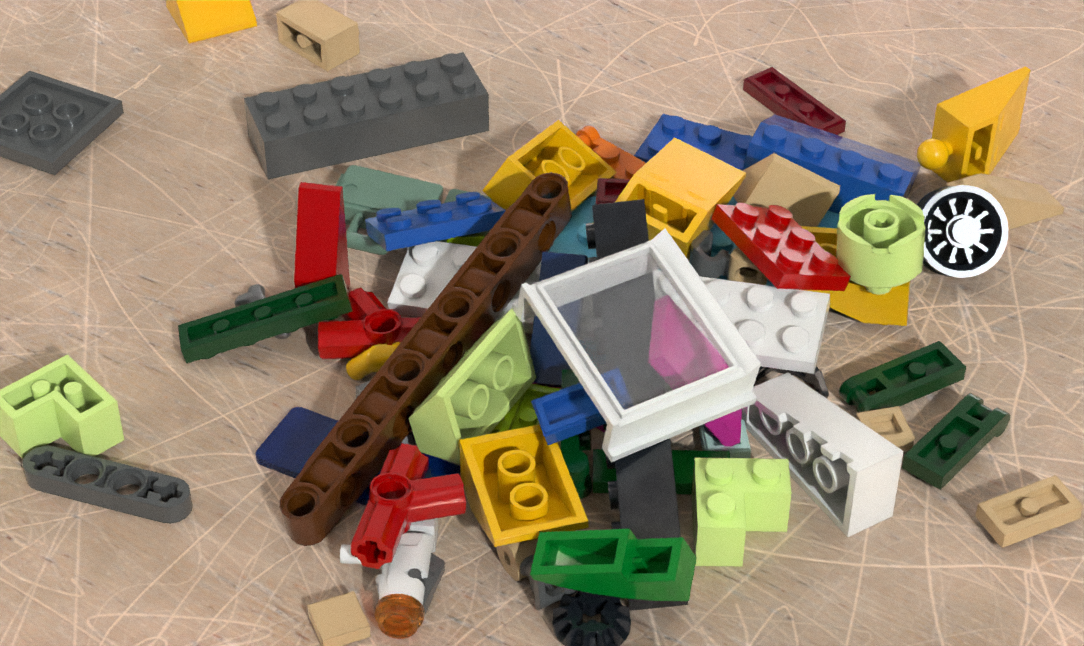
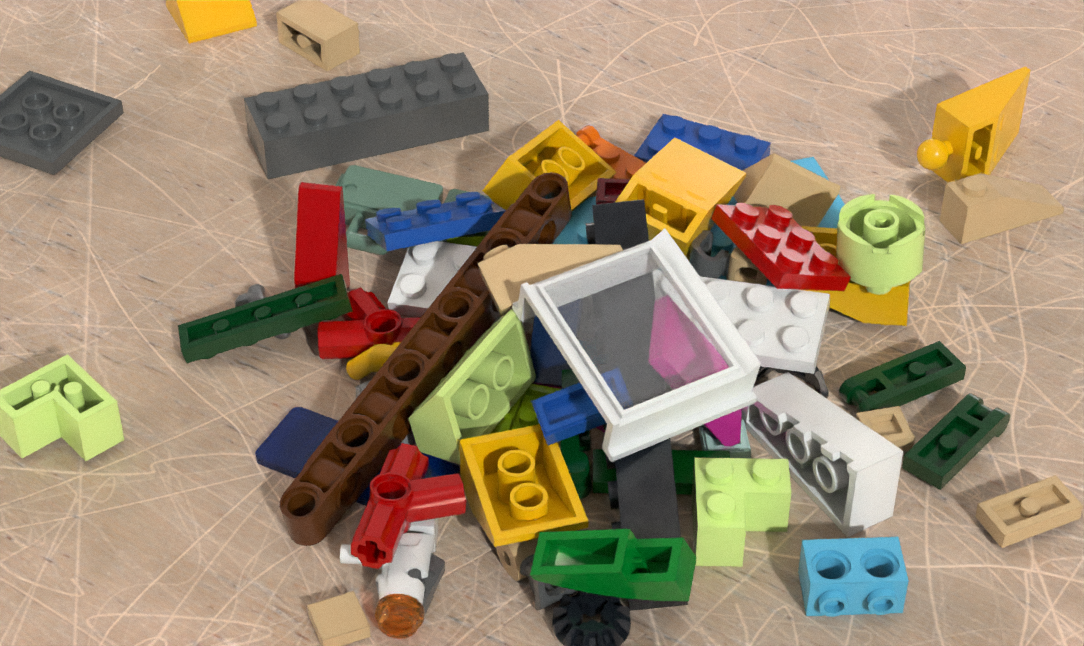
(157, 499): dark grey beam -> none
(508, 268): none -> tan slope
(791, 101): dark red tile -> none
(843, 161): blue slope -> none
(852, 576): none -> medium azure brick
(962, 230): wheel -> none

